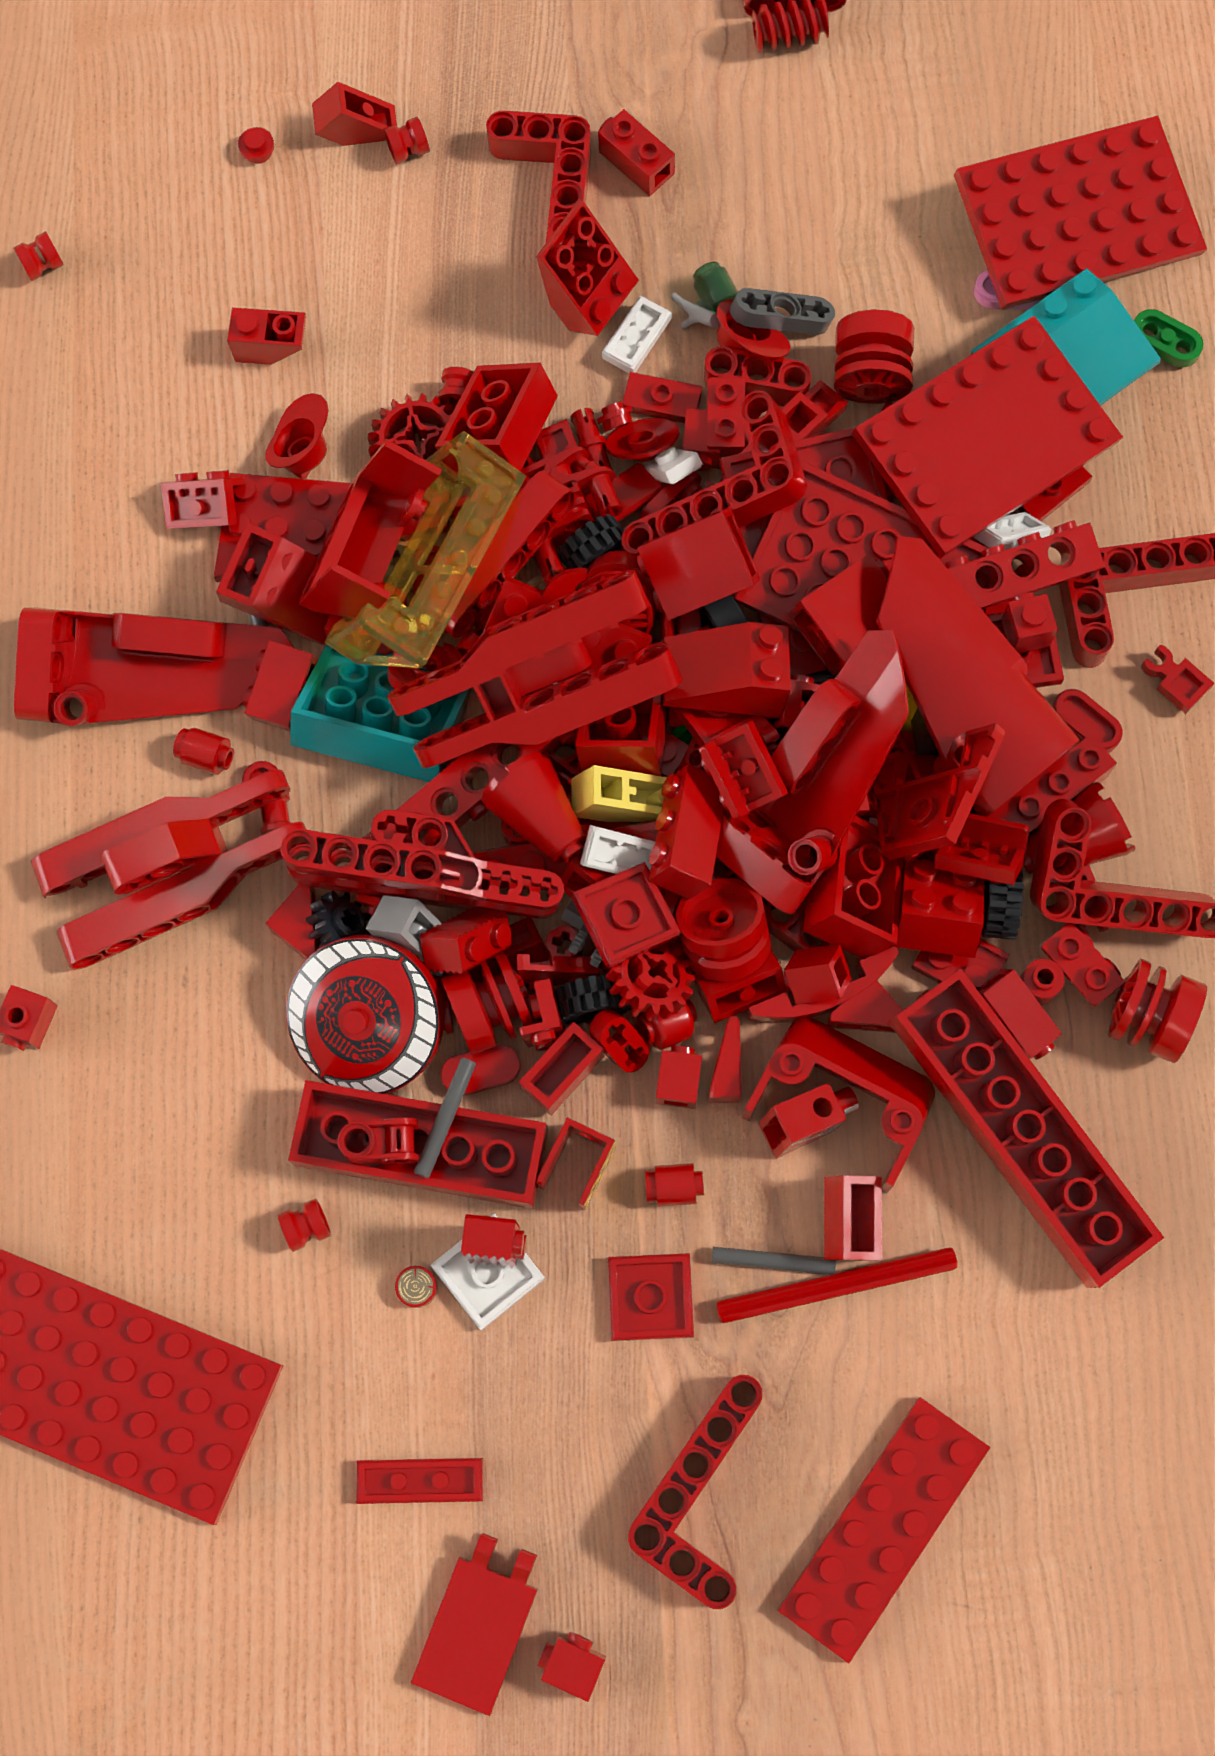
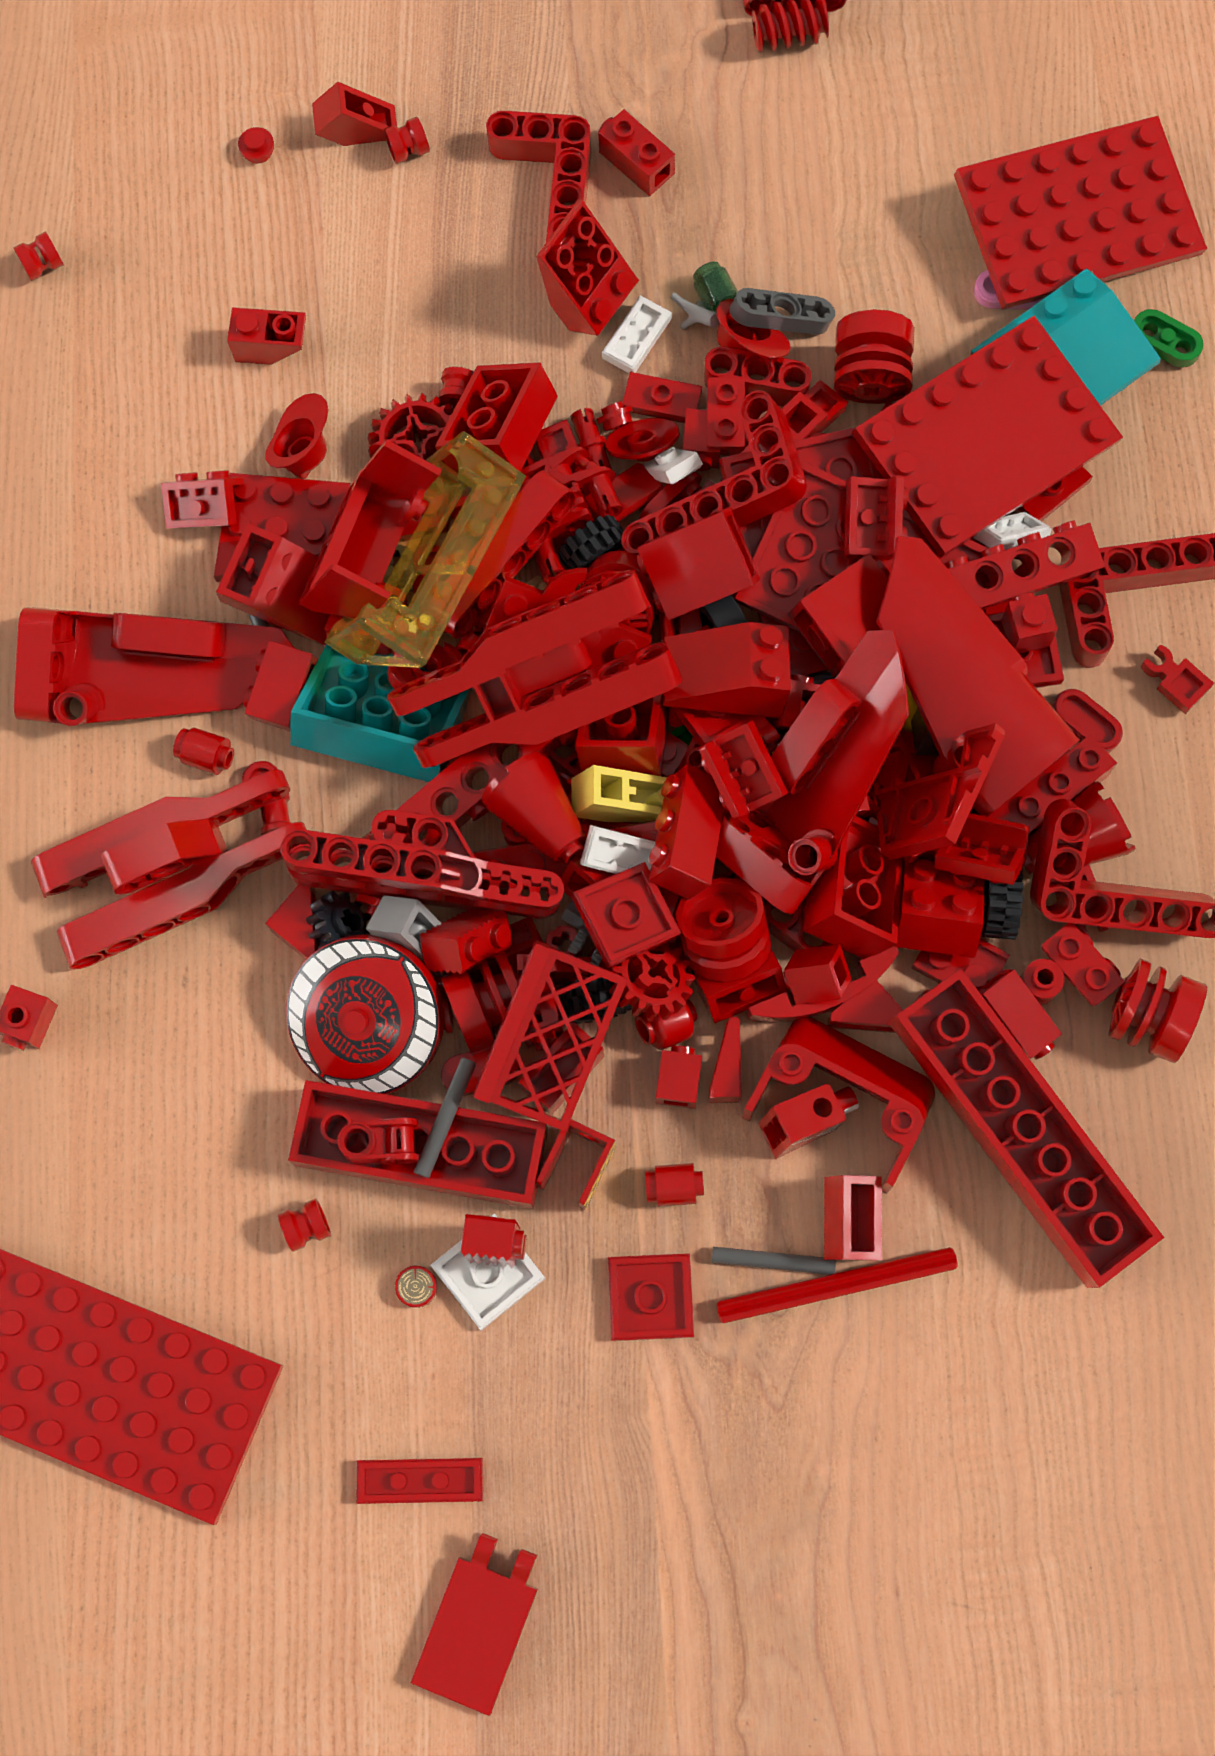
(516, 1022): none -> red fence
(572, 1665): red brick -> none
(624, 1035): red beam -> none
(690, 1487): red beam -> none
(874, 516): none -> red bracket
(883, 1529): red plate -> none

